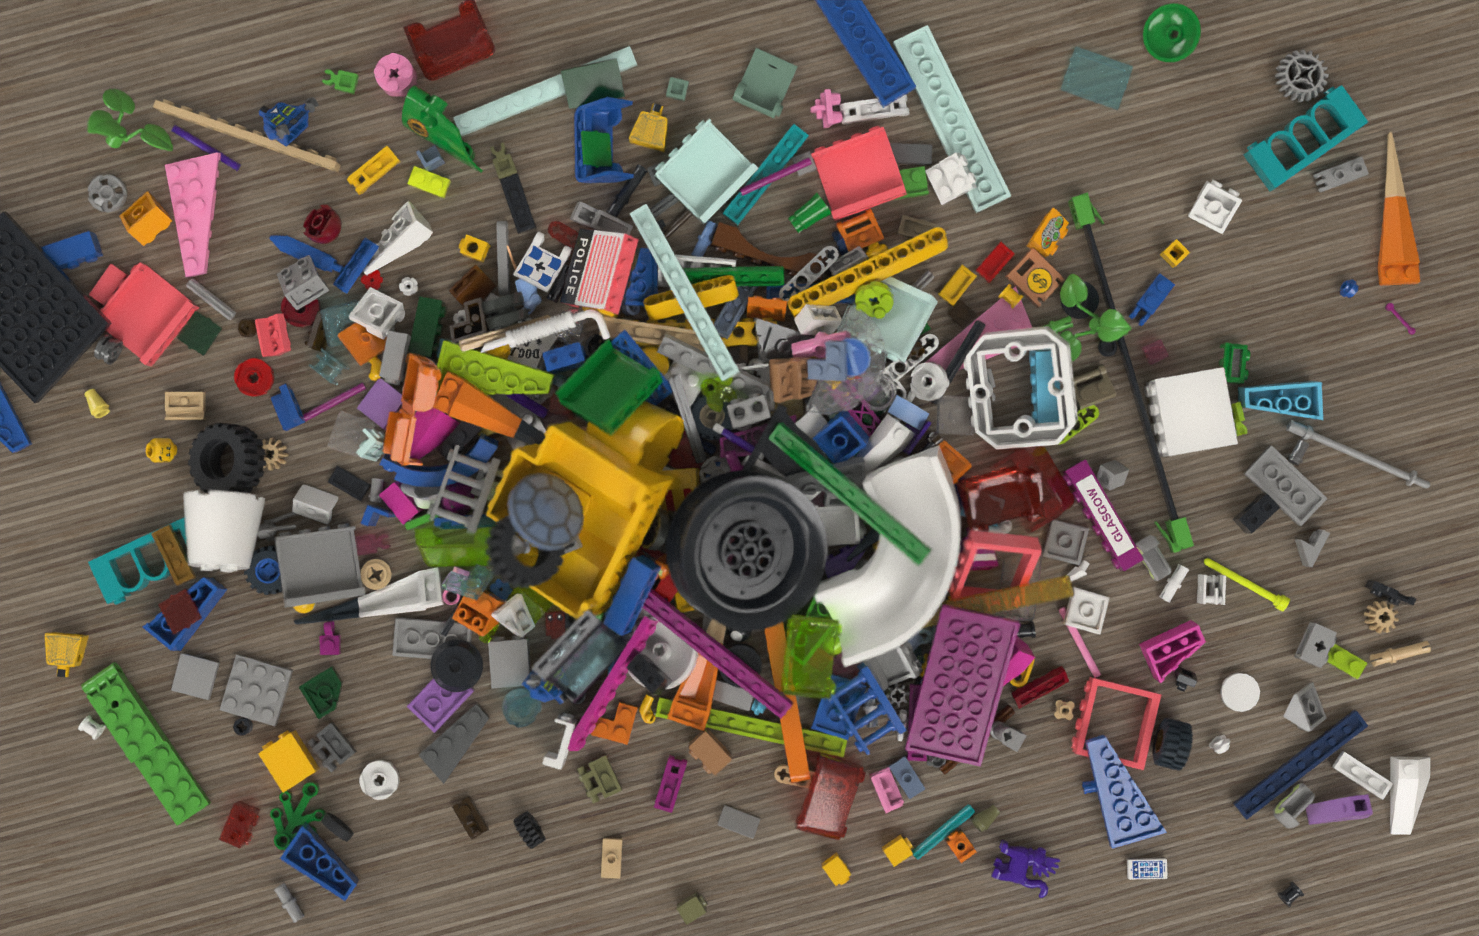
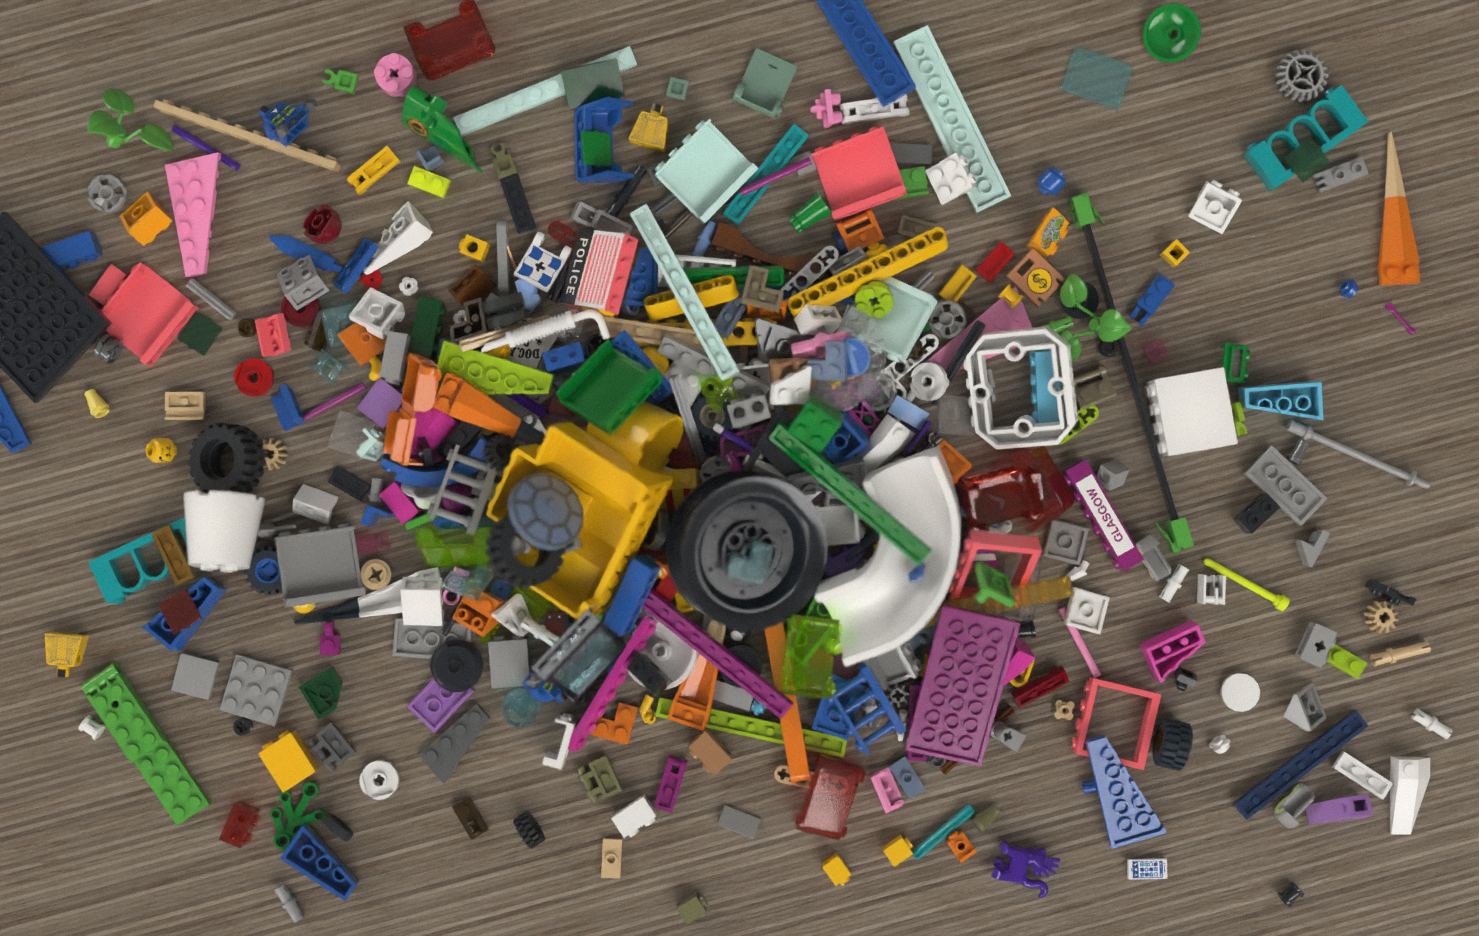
(422, 601): none -> white panel
(429, 457): none -> black bracket
(491, 455): none -> black tyre
(539, 631): none -> white pin
(634, 816): none -> white brick
(755, 567): none -> clear light blue plate
(757, 294): none -> dark tan plate
(792, 389): none -> white wing
(815, 423): none -> green brick
(917, 573): none -> blue plant
(947, 319): none -> light grey piece
(993, 585): none -> bright green tile
(1051, 181): none -> blue head
(1306, 160): none -> clear green piece
(1431, 723): none -> white pin

